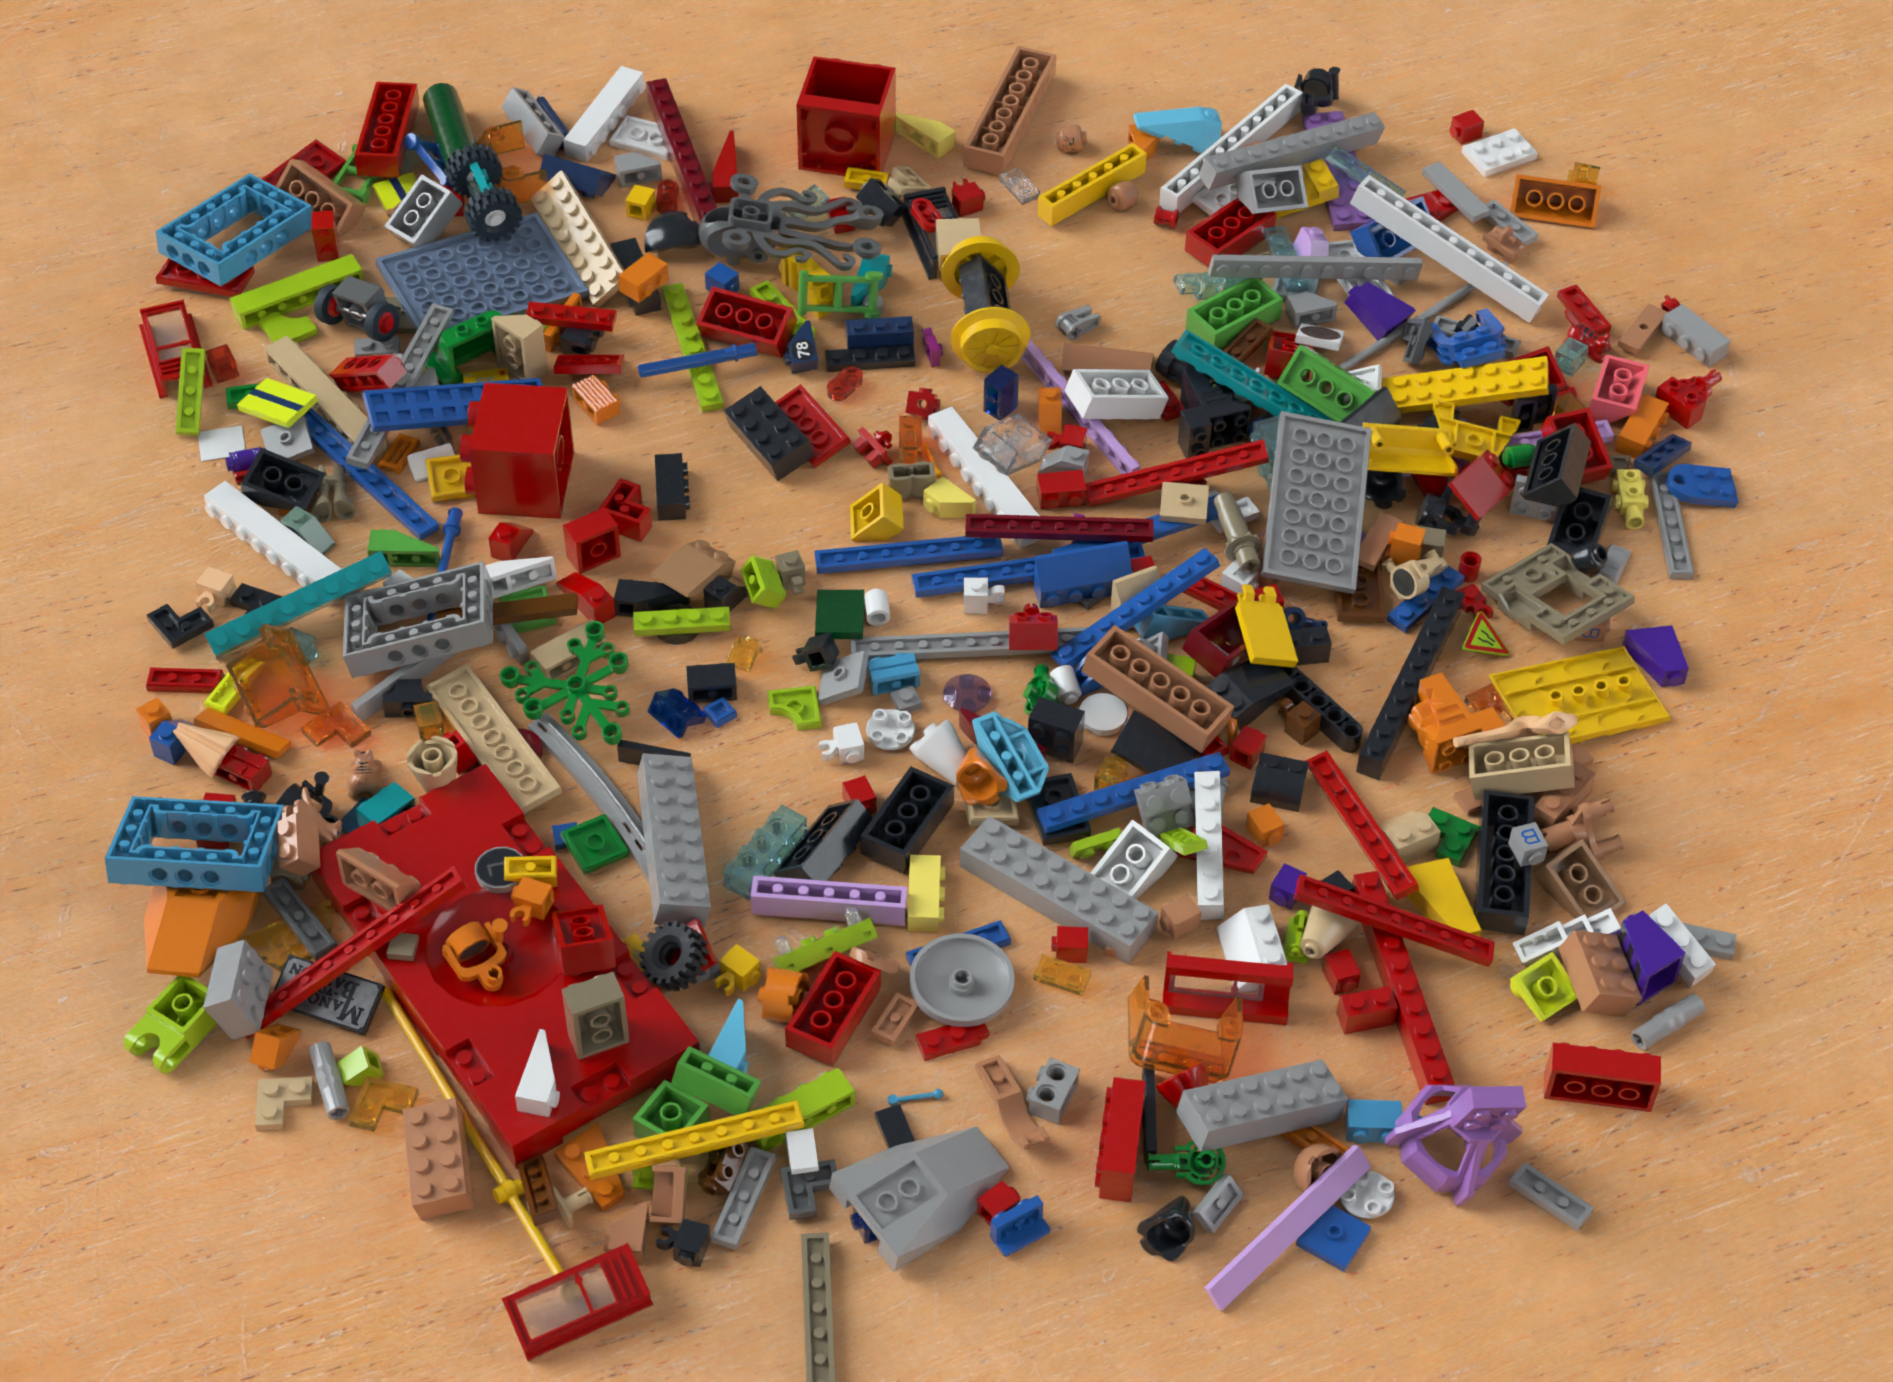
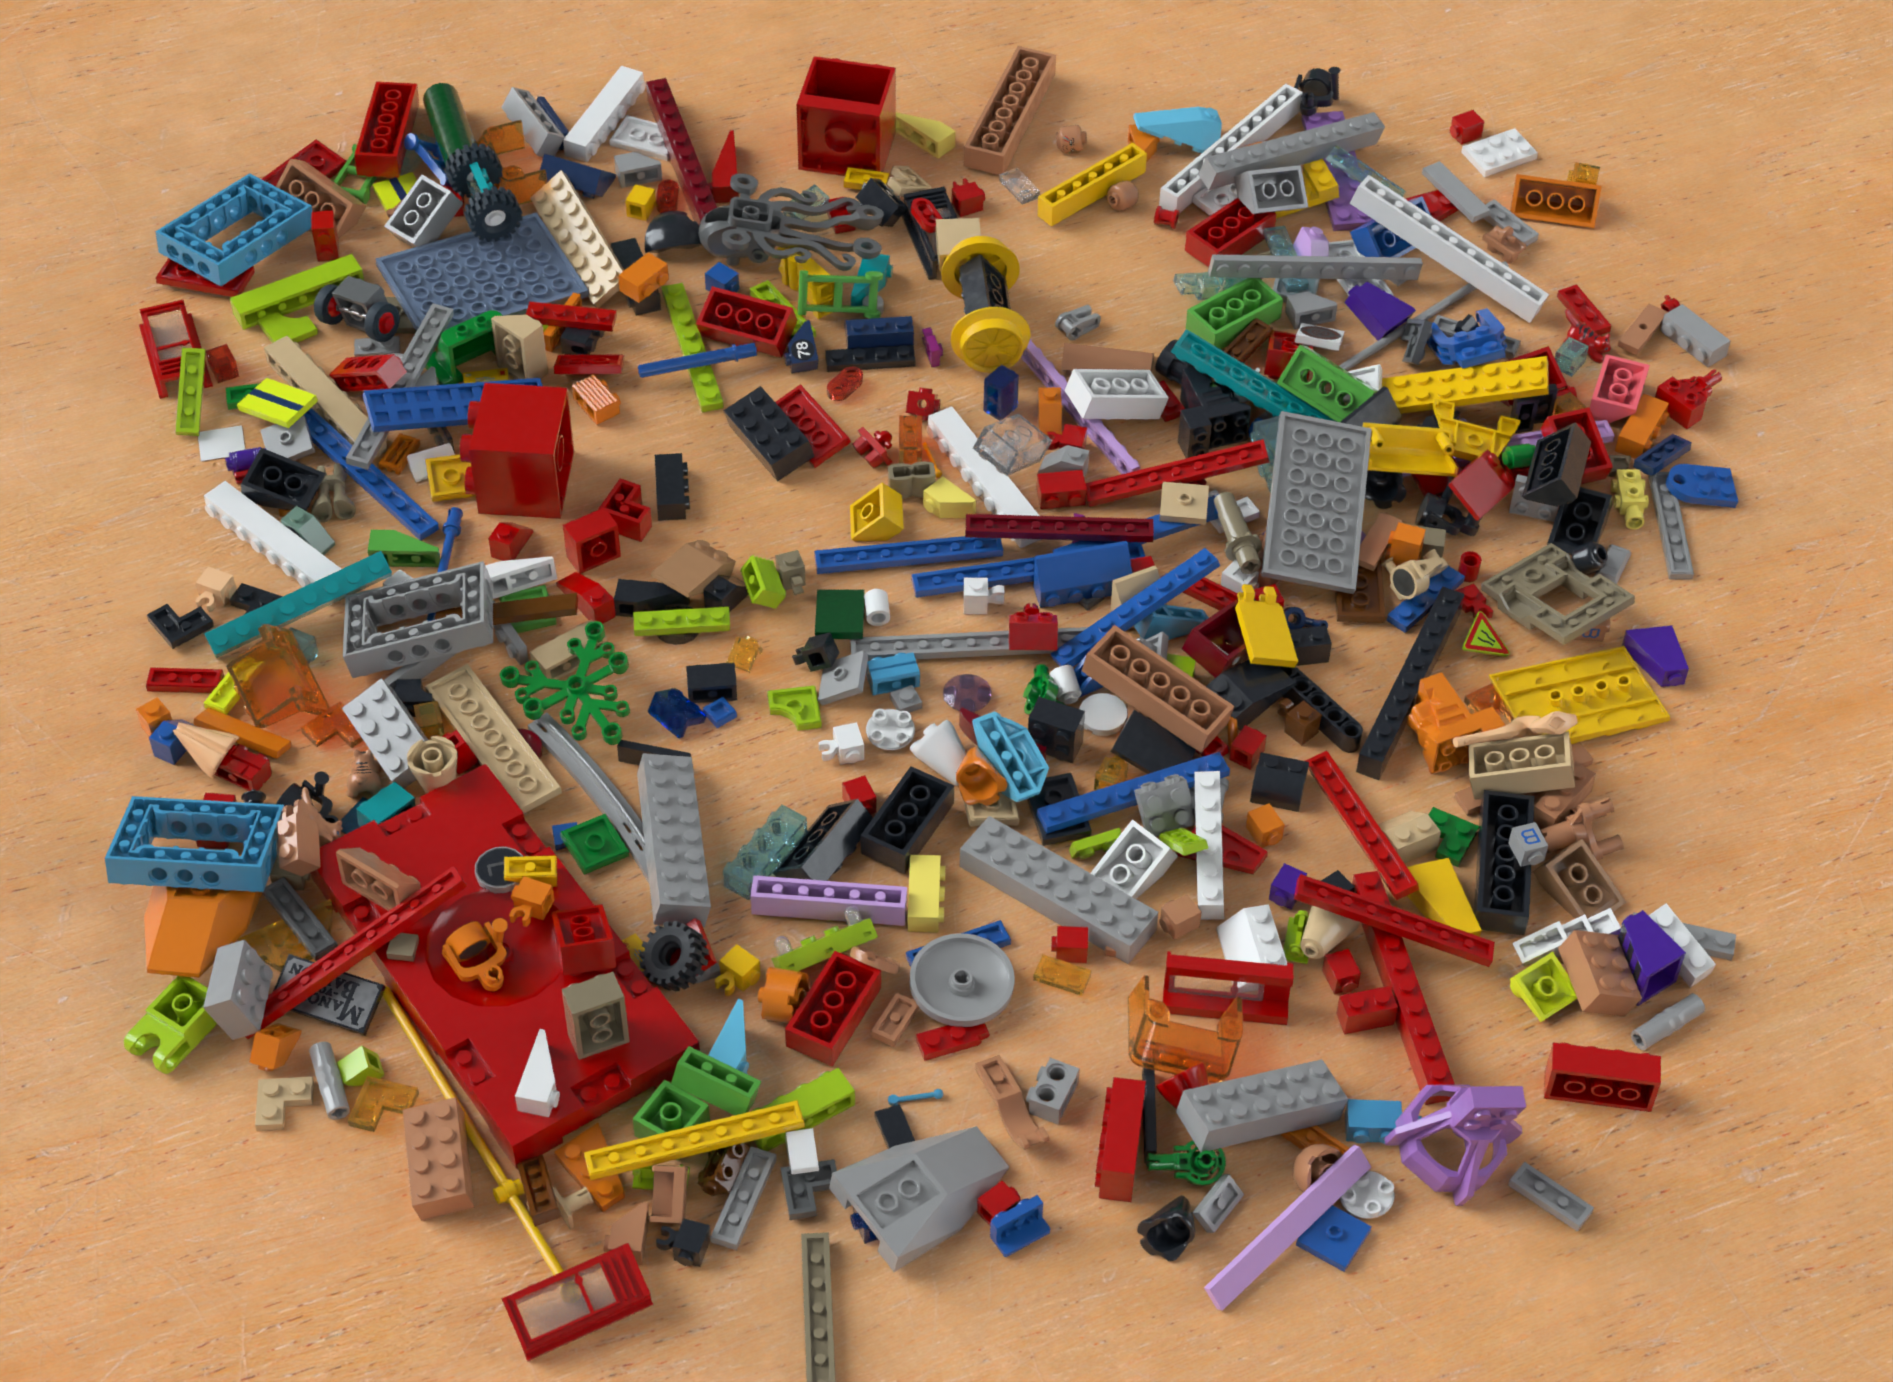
(386, 729): none -> brick

